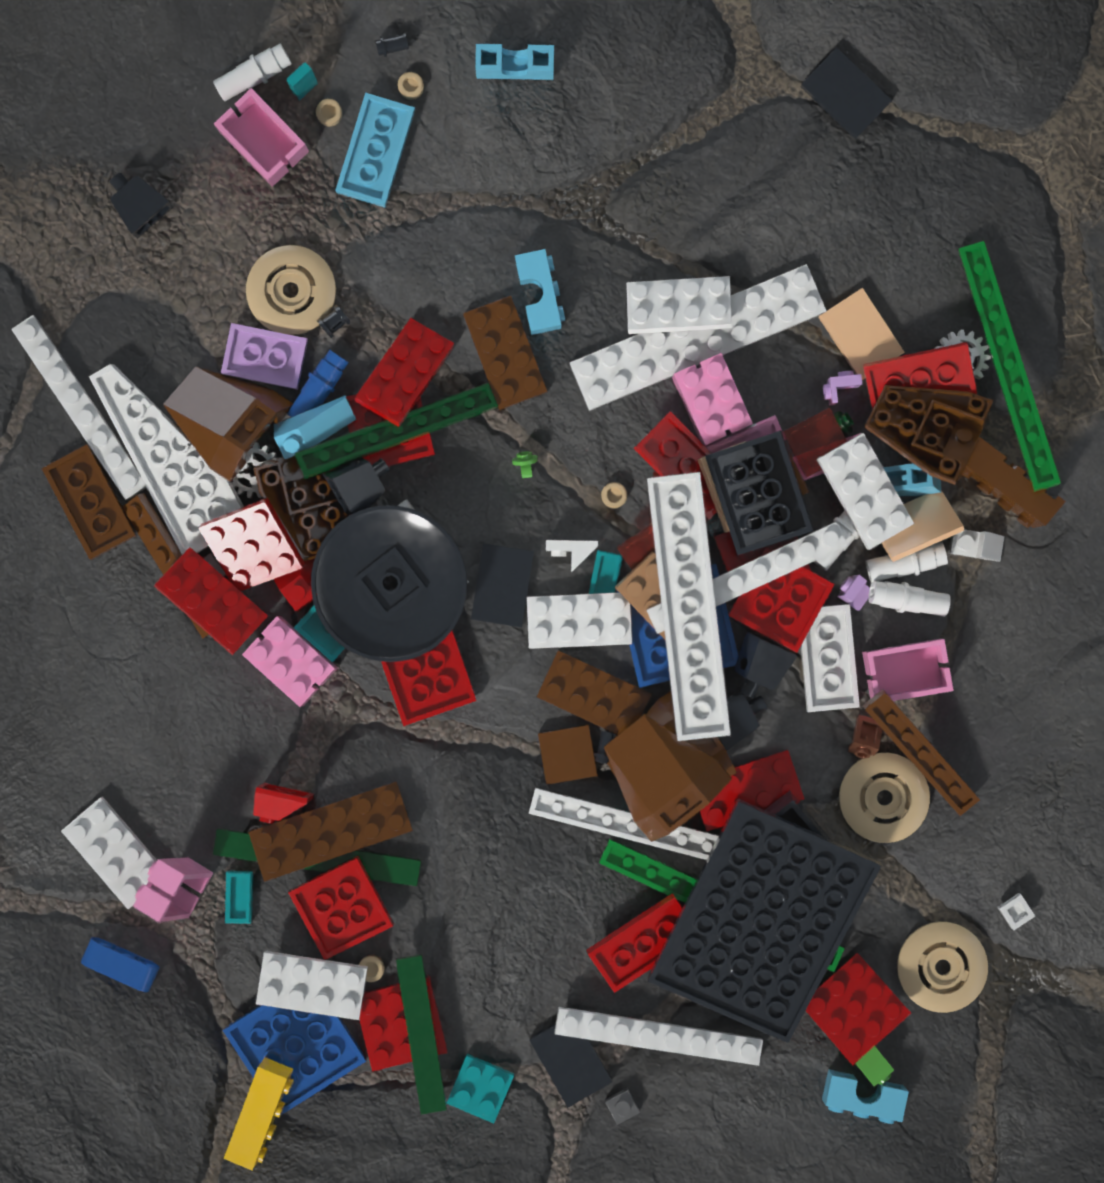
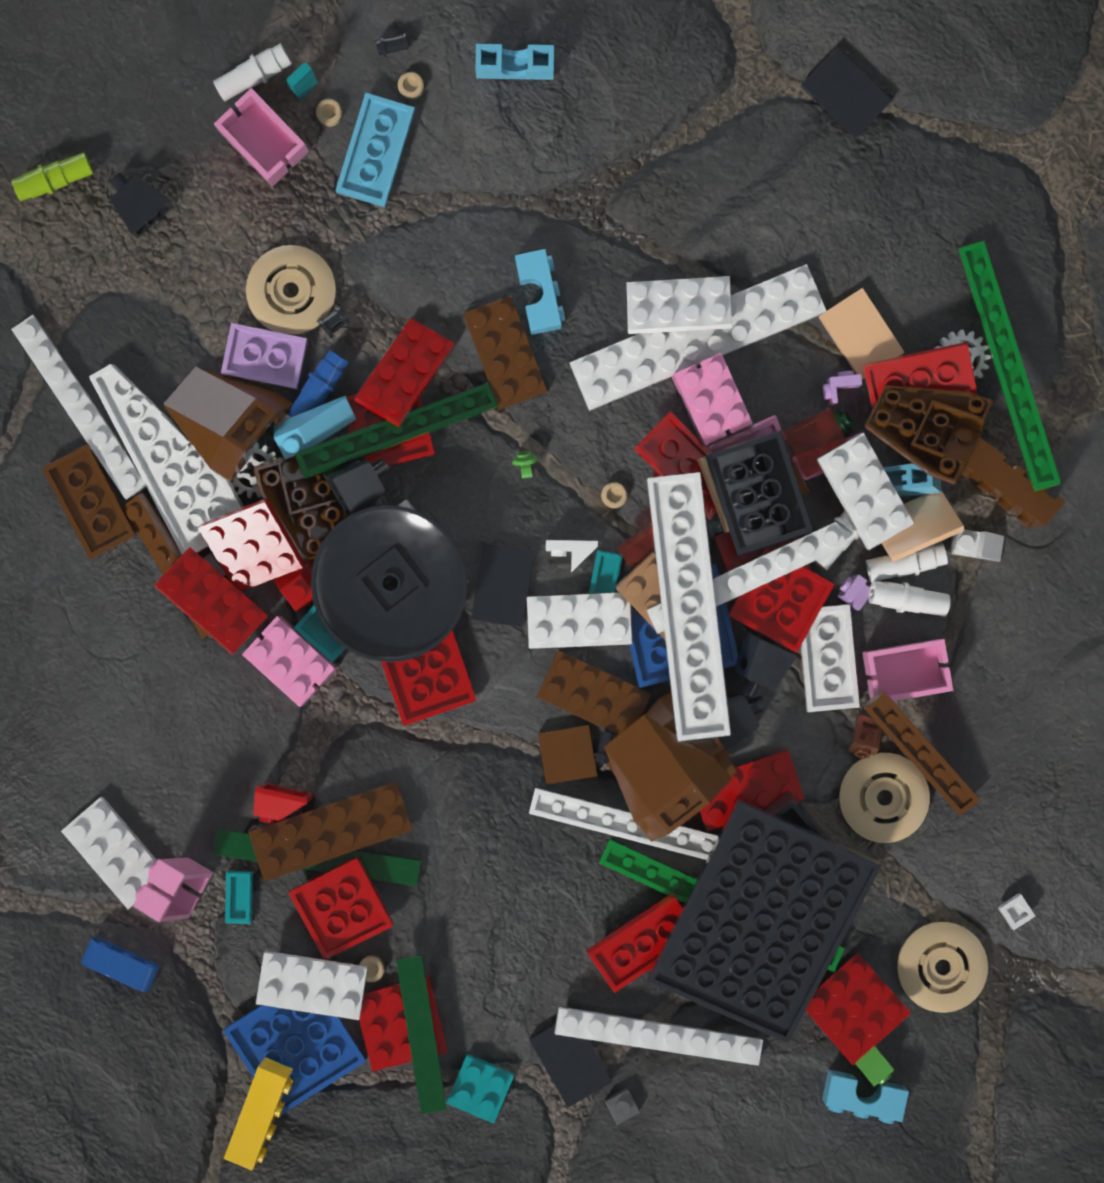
(51, 177): none -> lime piece

